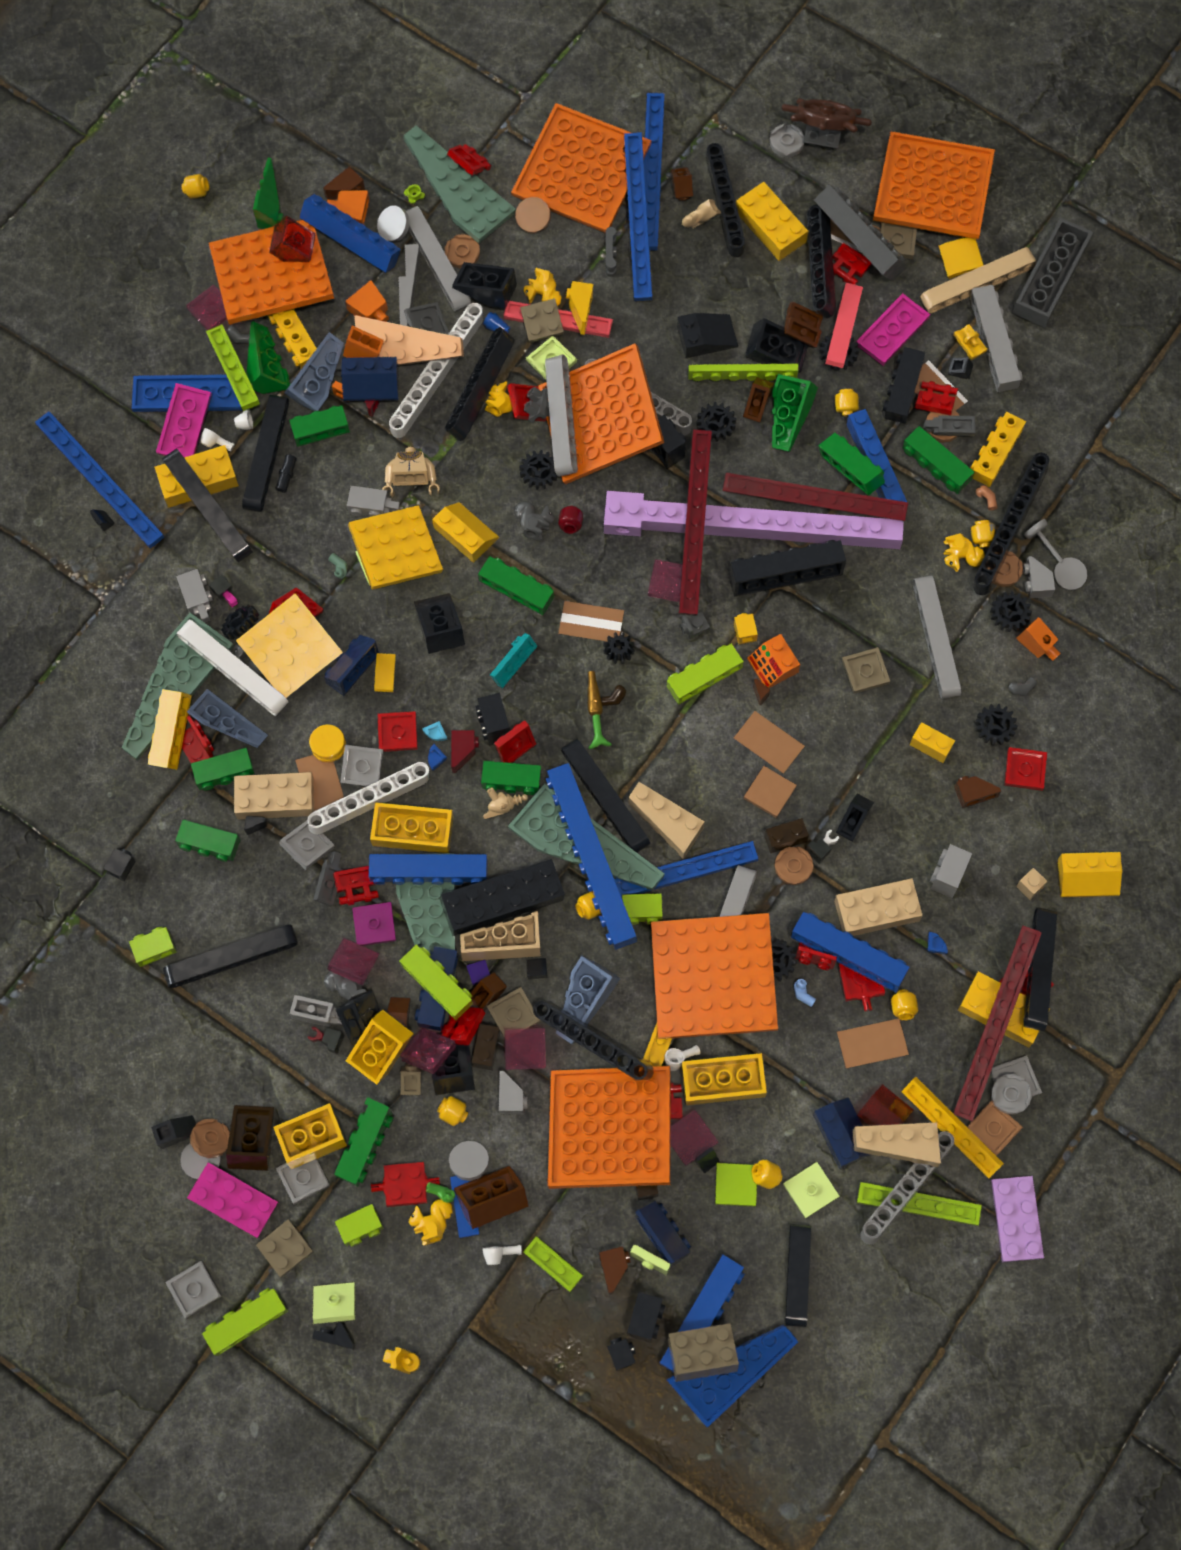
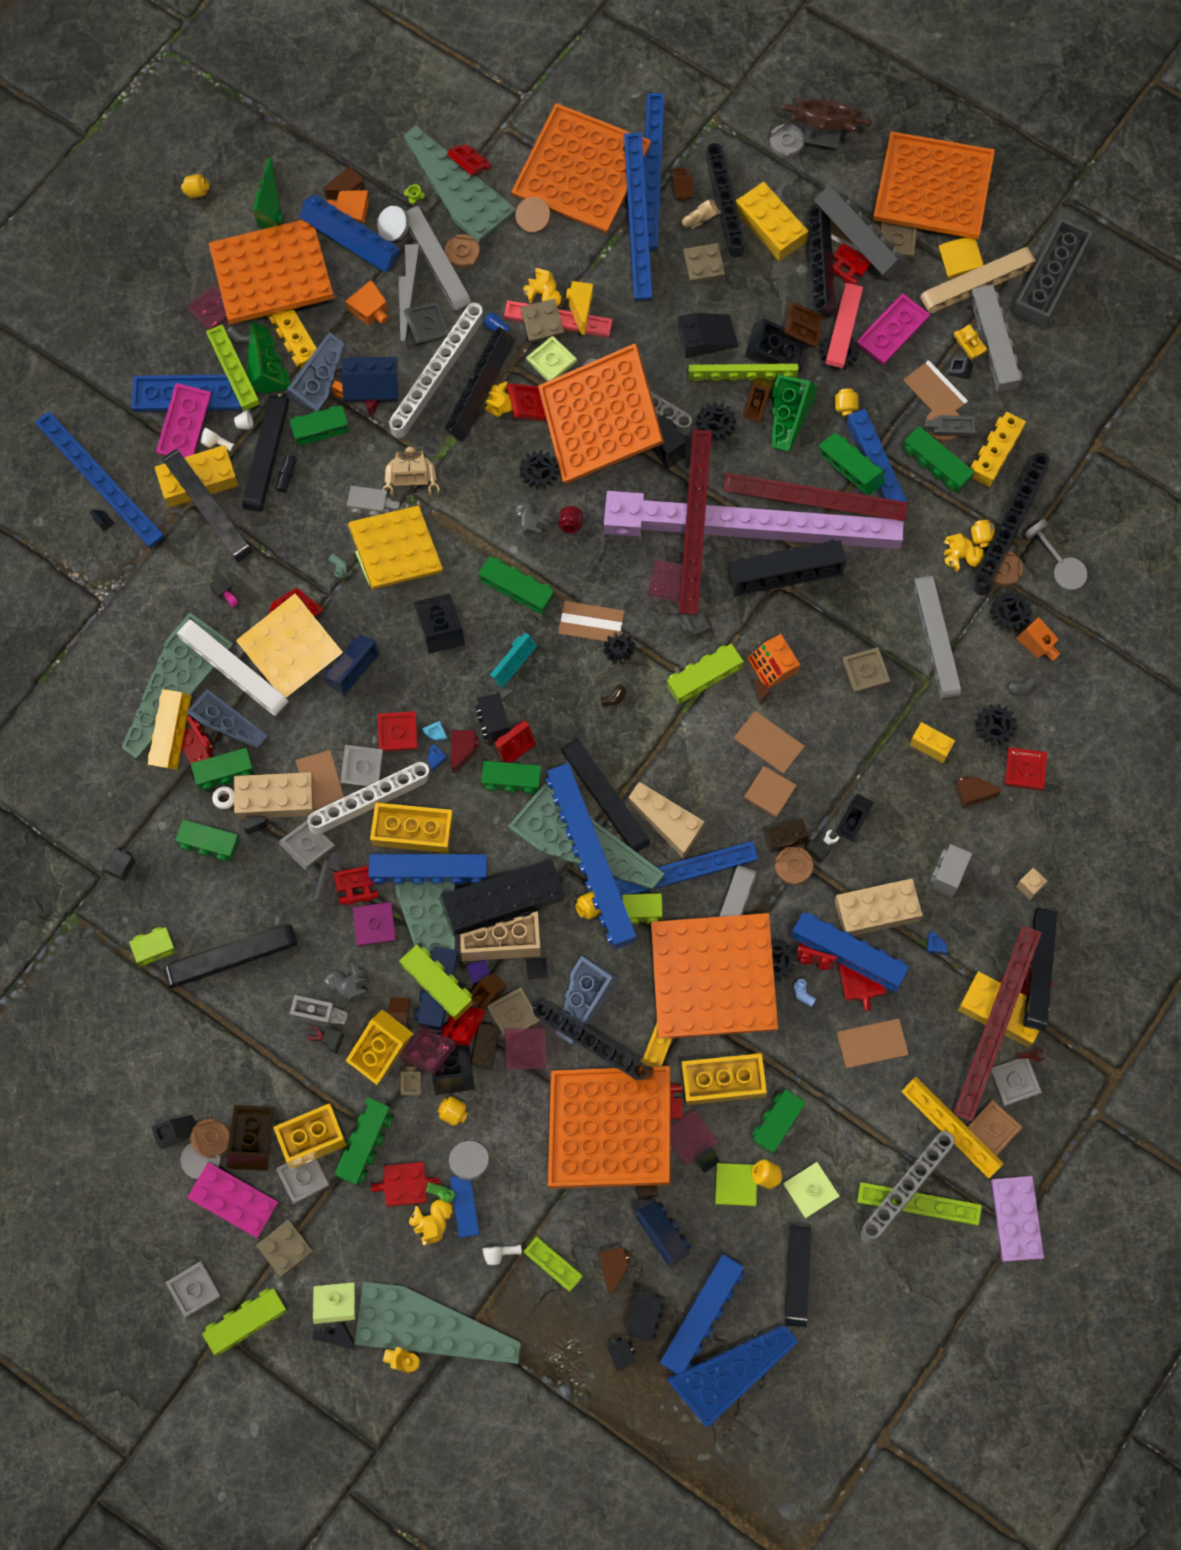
(194, 593): light grey hinge -> none
(222, 790): none -> white piece
(240, 622): black gear -> none
(292, 241): clear red slope -> none
(327, 743): yellow head -> none
(353, 961): clear pink plate -> none
(357, 1015): black slope -> none
(359, 1225): lime brick -> none
(362, 344): orange torso -> none
(385, 672): yellow slope -> none
(404, 1319): none -> sand green wing
(410, 343): light nougat wing -> none
(464, 530): yellow slope -> none
(486, 283): black slope -> none
(491, 1197): reddish brown slope -> none
(502, 803): tan piece -> none
(511, 1096): light grey slope -> none
(539, 406): dark grey hips -> none
(561, 415): light grey beam -> none
(595, 710): piece -> none
(611, 252): dark grey plate -> none
(649, 1260): yellowish green plate -> none
(674, 1056): white bar -> none
(703, 1352): dark tan brick -> none
(704, 263): none -> dark tan plate
(745, 628): yellow brick -> none
(778, 1121): none -> green brick
(837, 1125): dark blue slope -> none
(885, 1109): clear red slope -> none
(901, 1141): tan wedge -> none
(904, 386): black brick -> none
(904, 1005): yellow head -> none
(936, 402): red plate -> none
(989, 495): nougat arm -> none
(1011, 1094): light grey tile -> none
(1032, 1056): none -> clear red hand
(1039, 579): light grey slope -> none
(1090, 874): yellow slope -> none

